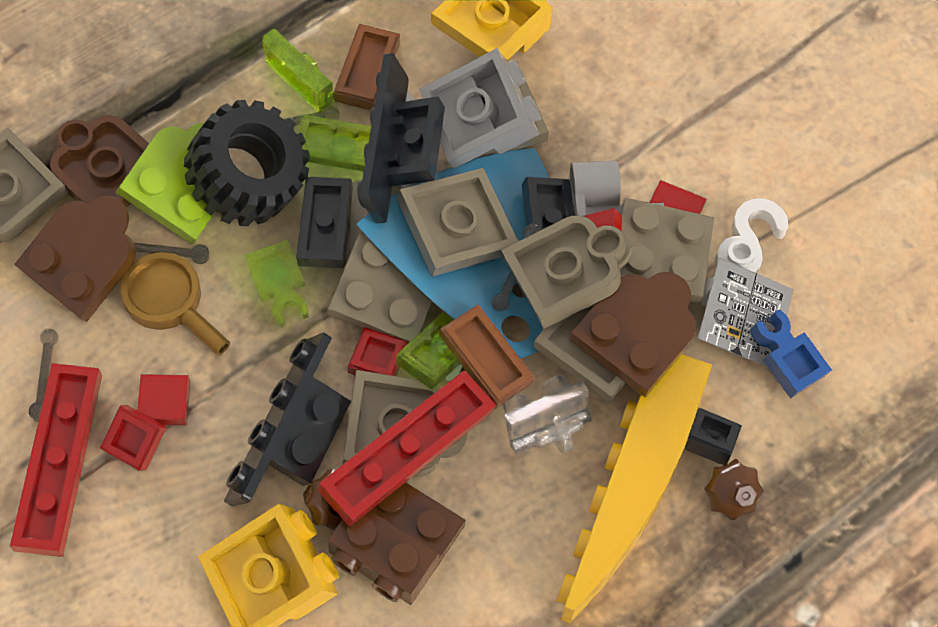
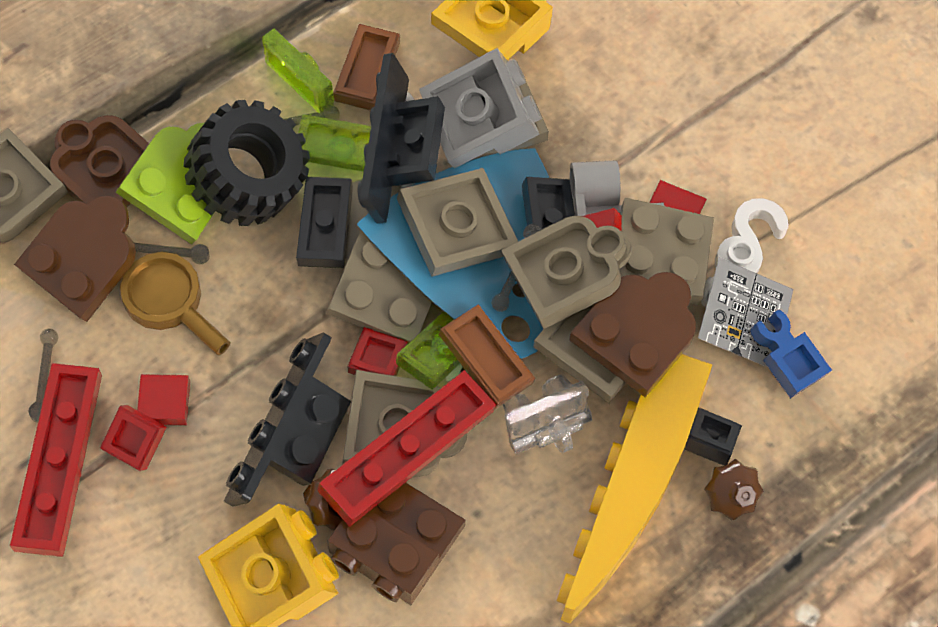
(277, 276): clear neon green plate -> none

